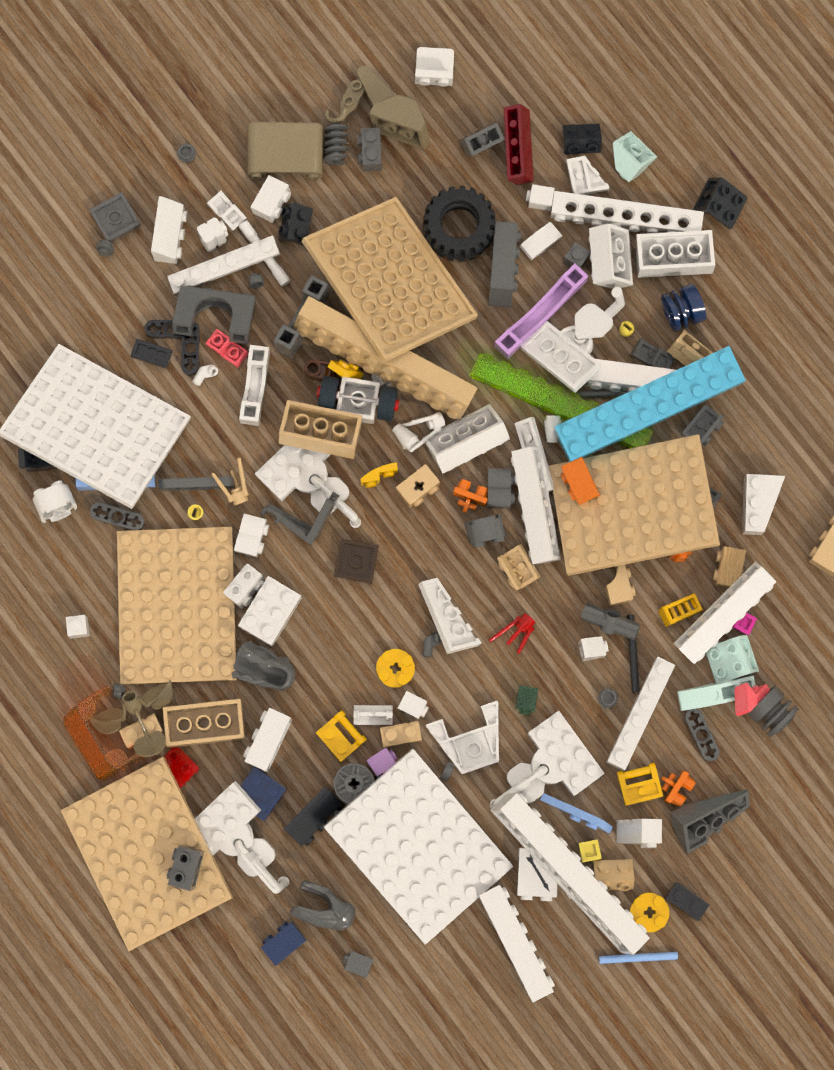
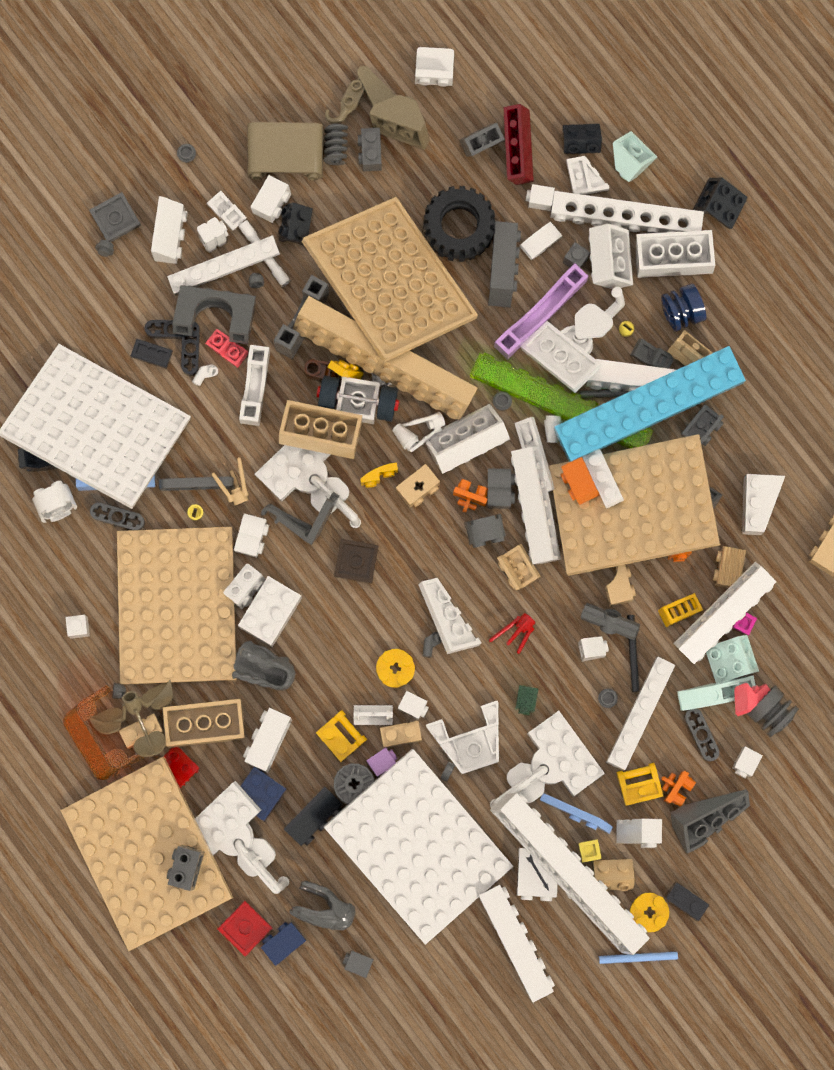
(244, 928): none -> red plate
(502, 401): none -> dark grey plate
(603, 478): none -> white plate
(746, 762): none -> white brick

